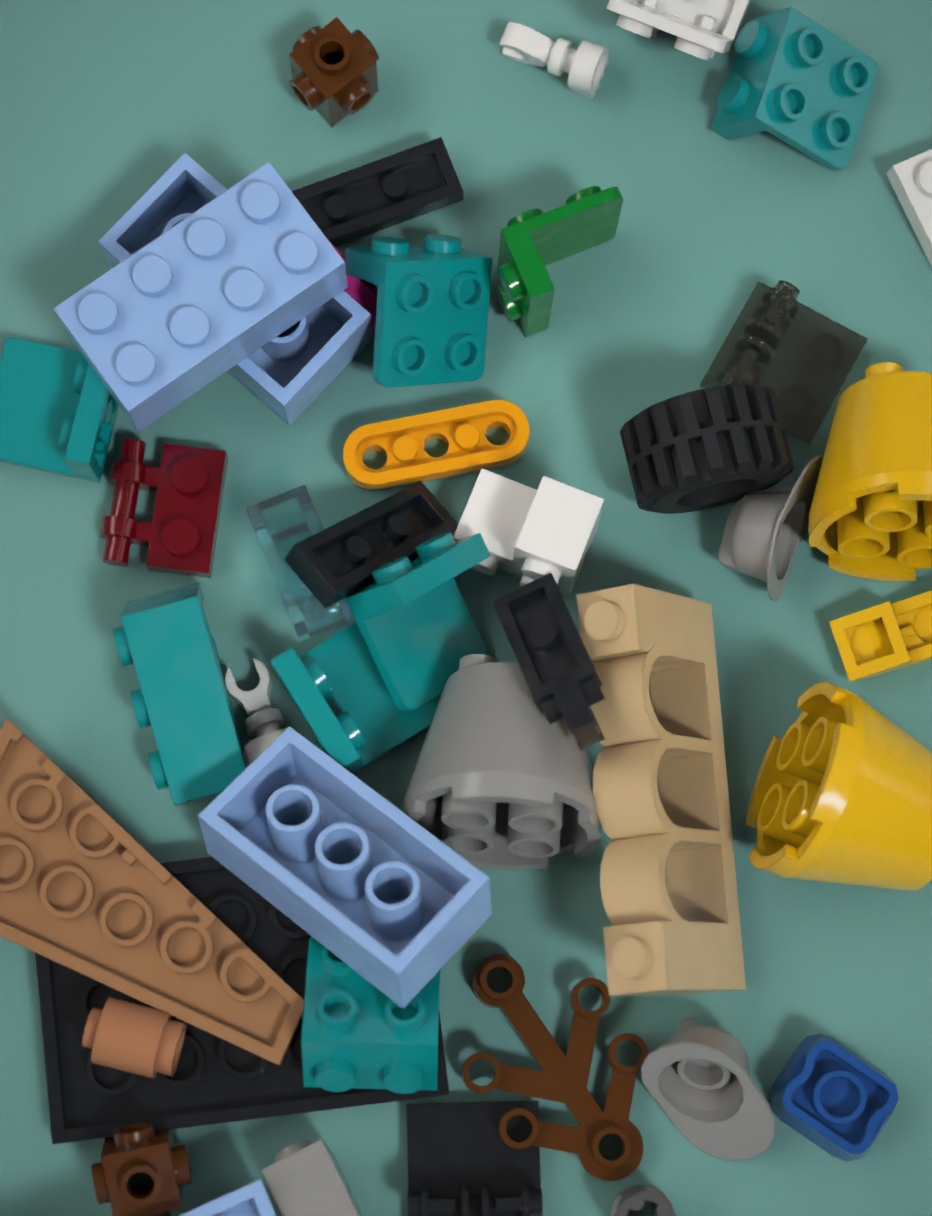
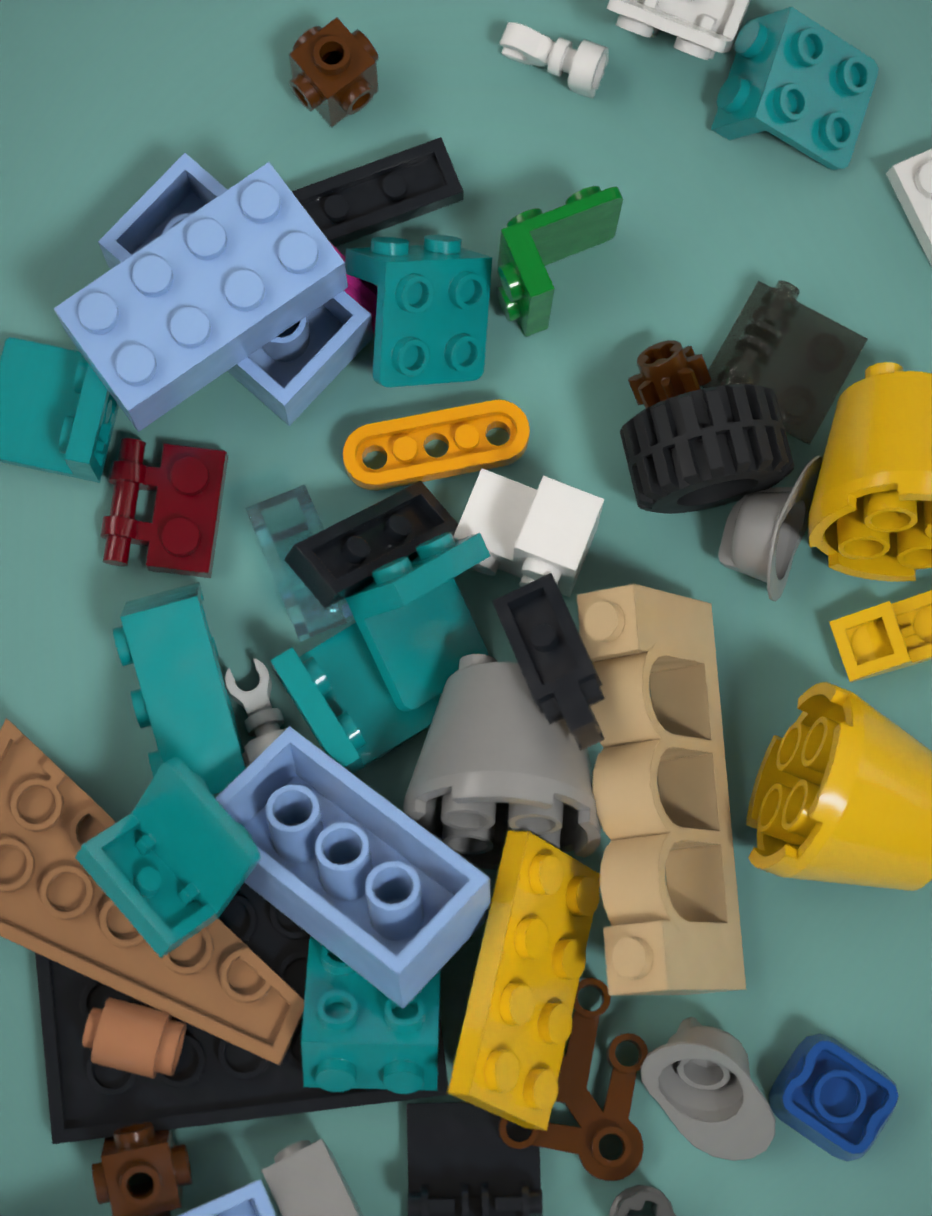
(172, 859): none -> teal bracket
(526, 982): none -> yellow plate
(667, 372): none -> reddish brown gear

